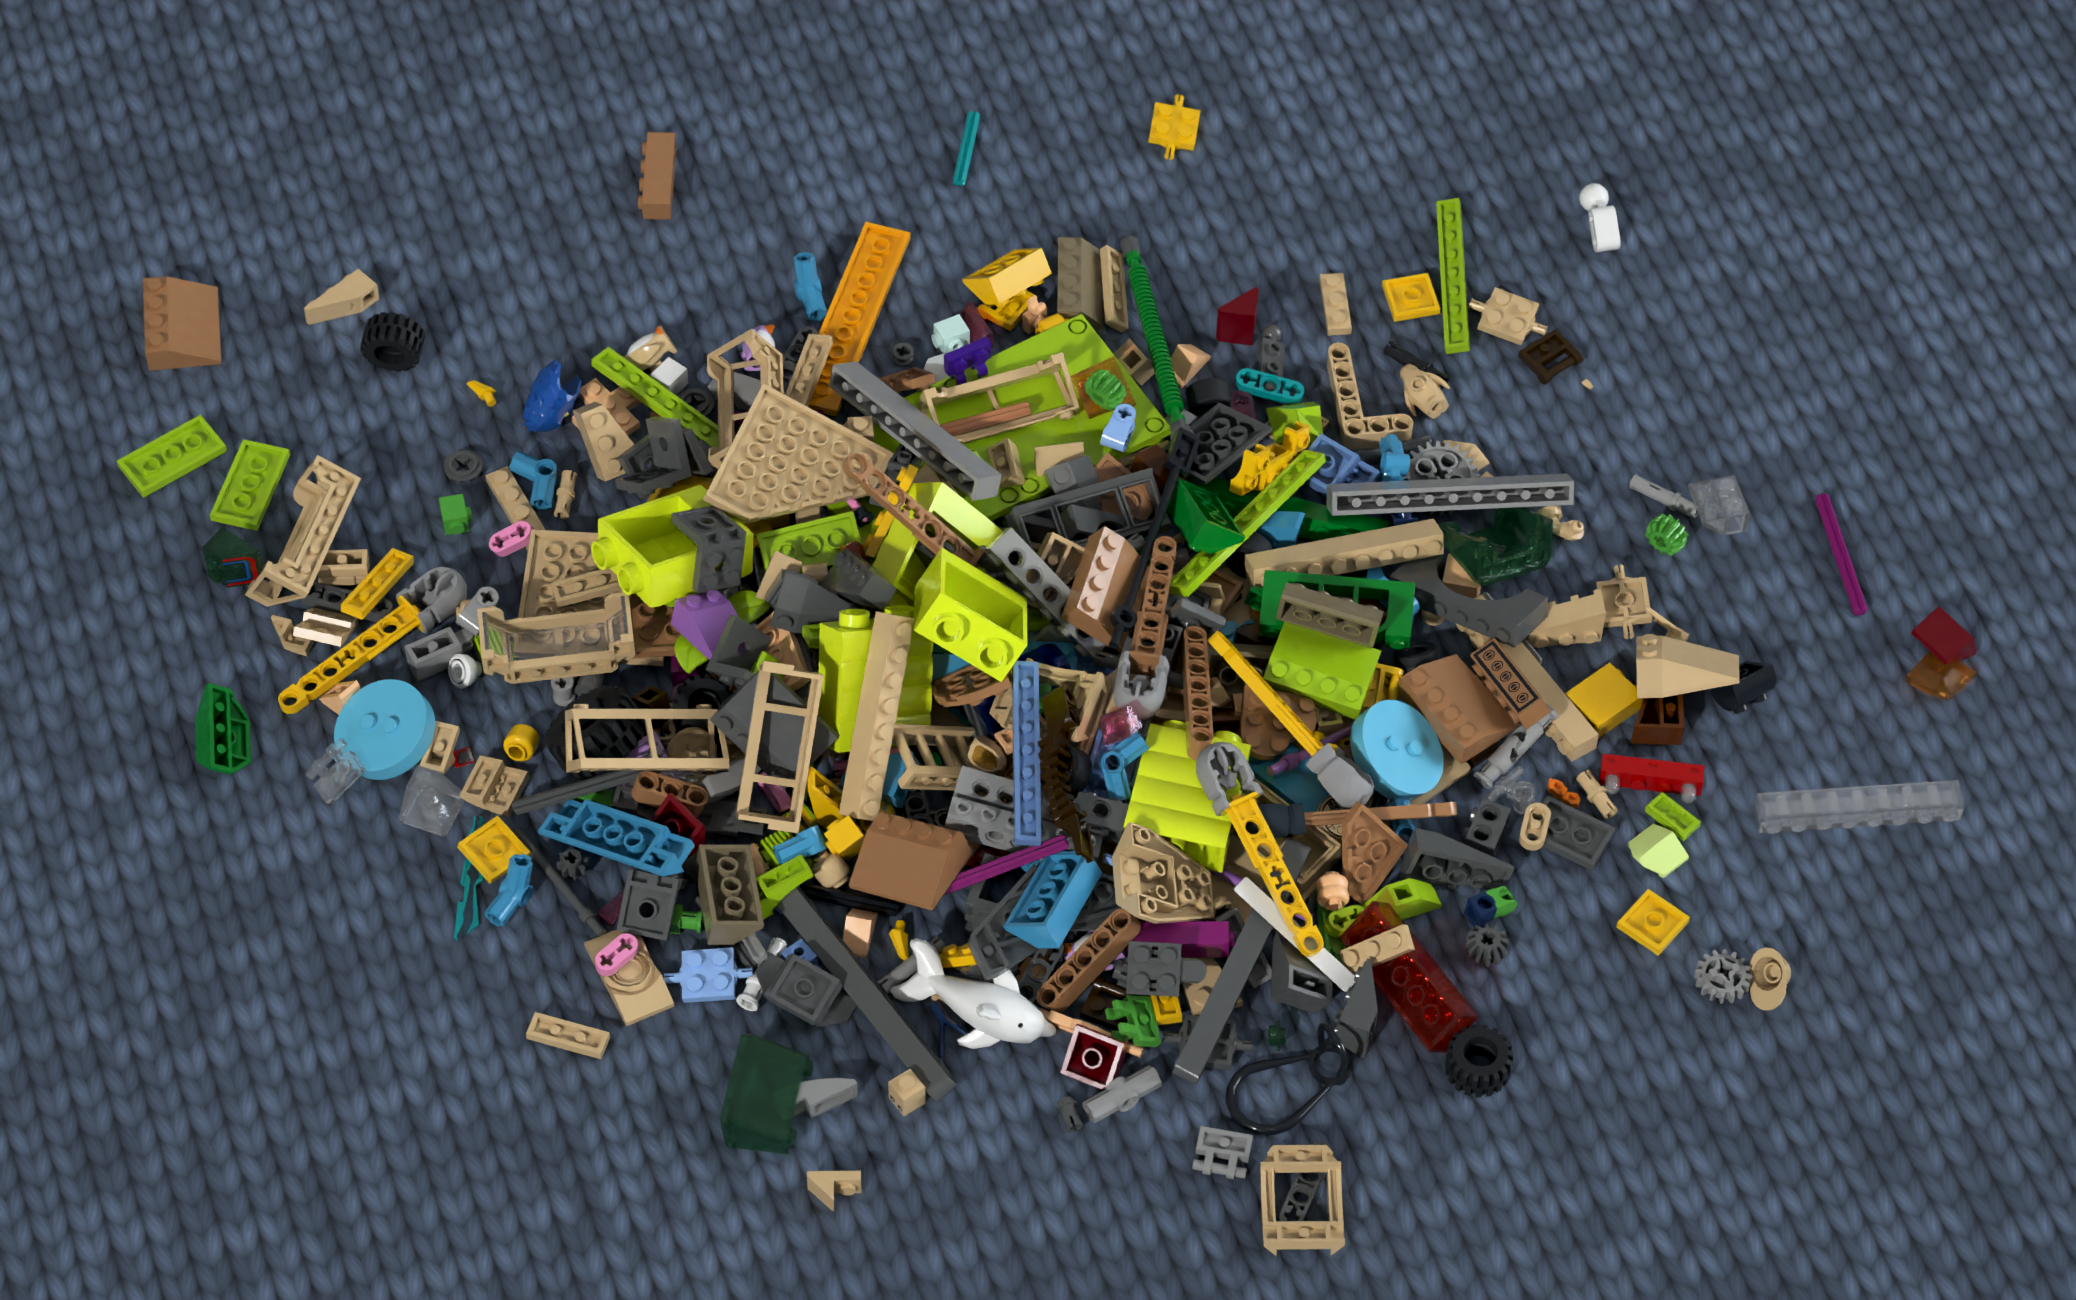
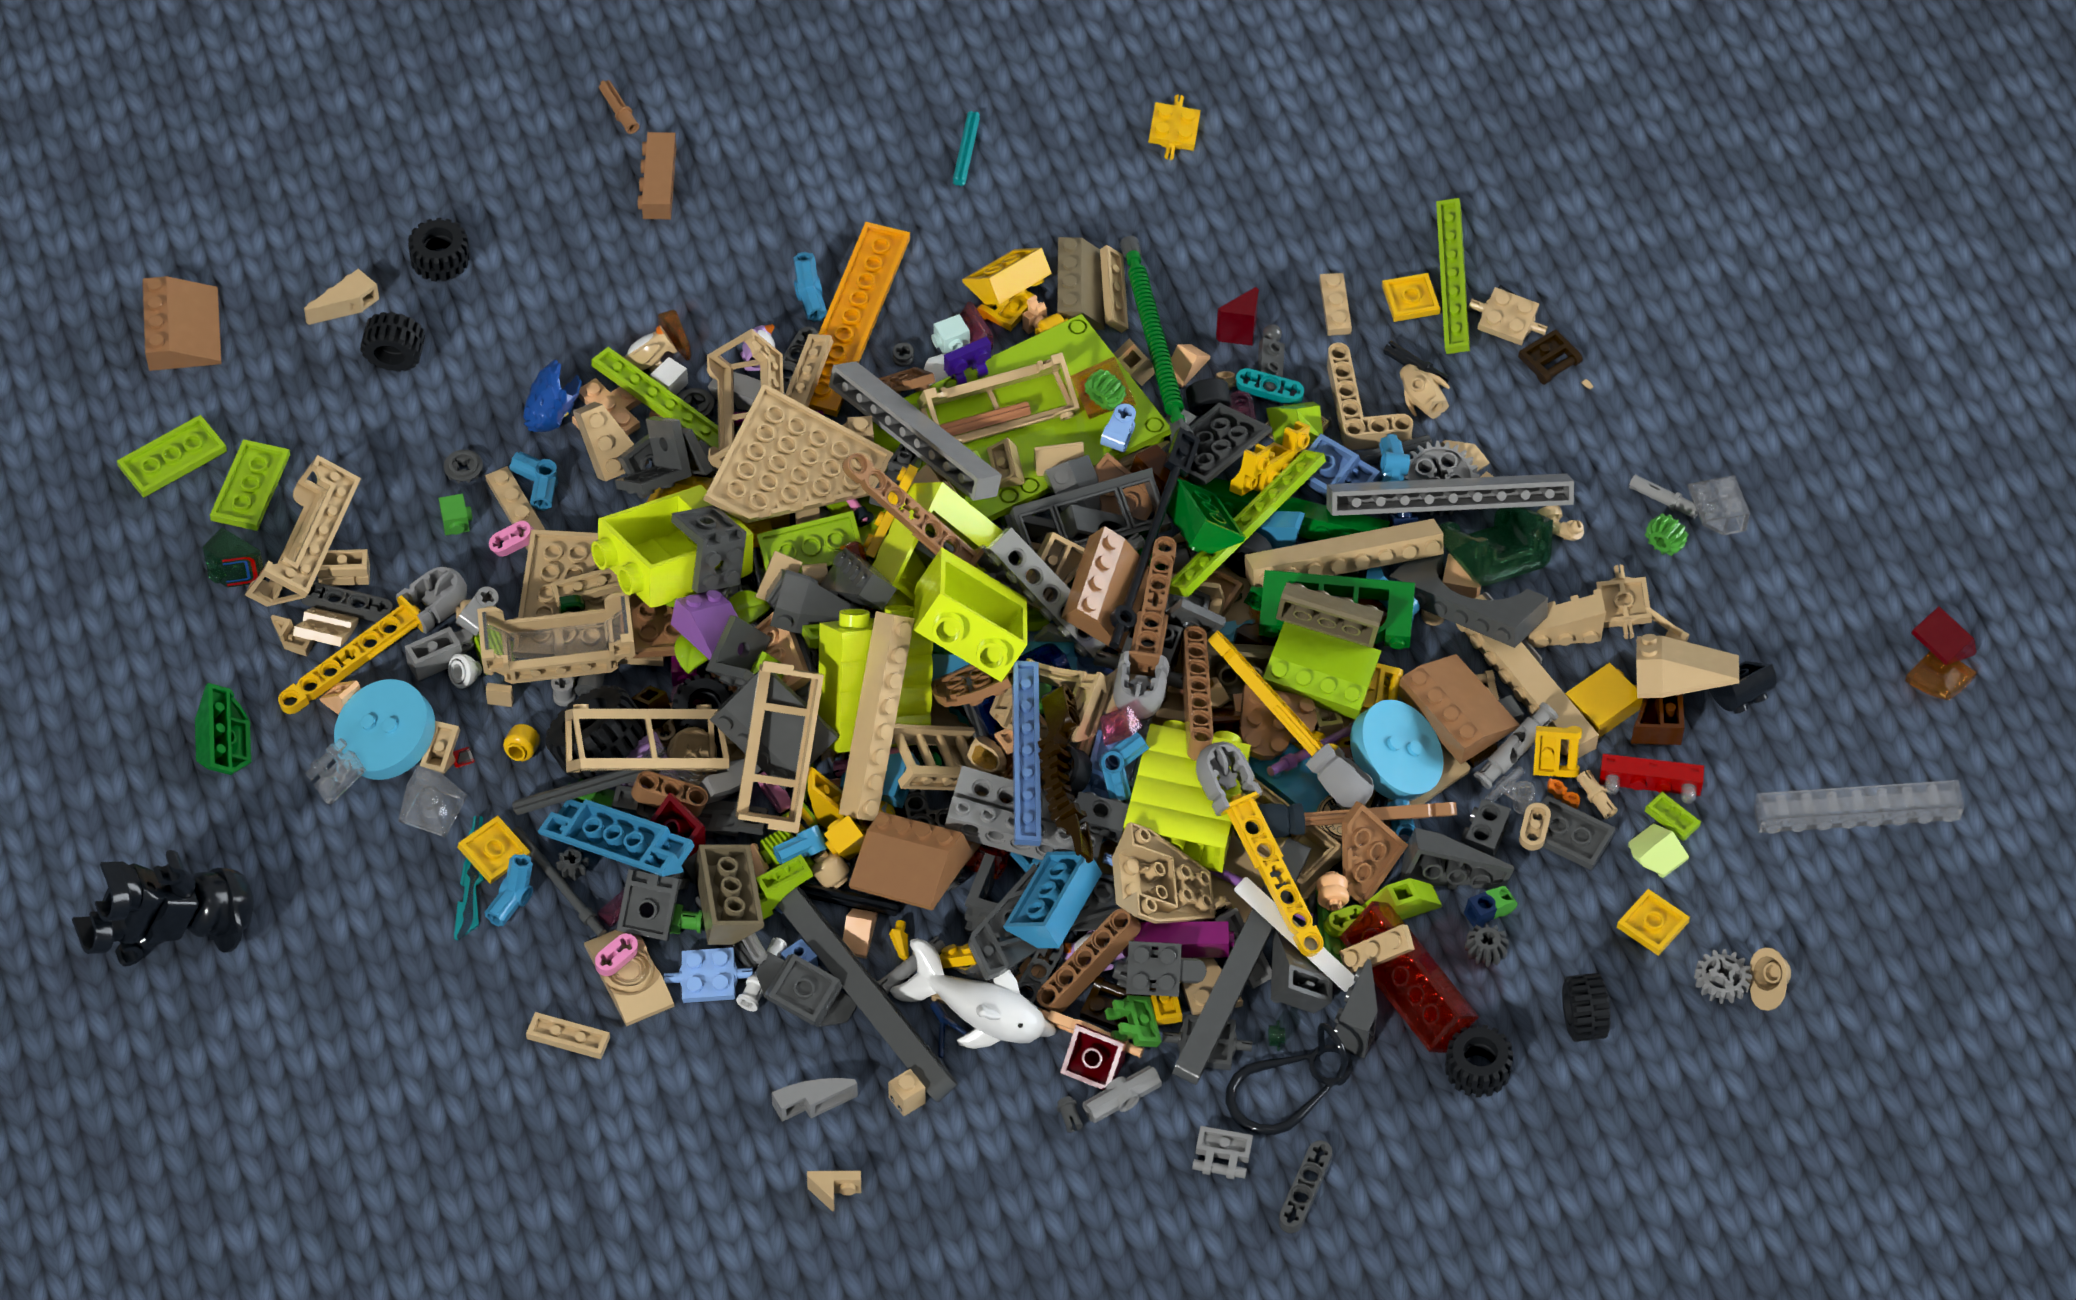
(160, 904): none -> black piece
(377, 583): yellow plate -> none
(441, 263): none -> black tyre
(483, 391): yellow bar -> none
(494, 786): tan slope -> none
(499, 694): none -> tan tile
(565, 494): tan pin -> none
(571, 603): none -> dark green tile
(622, 112): none -> medium nougat axle
(672, 326): none -> clear orange slope
(763, 1095): clear green windscreen -> none
(1008, 863): magenta axle -> none
(1229, 377): none -> tan plate
(1302, 1234): tan wedge -> none
(1416, 655): black tyre -> none
(1509, 683): medium nougat brick -> none
(1548, 751): none -> yellow plate
(1586, 1007): none -> black tyre
(1601, 218): white beam -> none
(1841, 554): magenta axle -> none

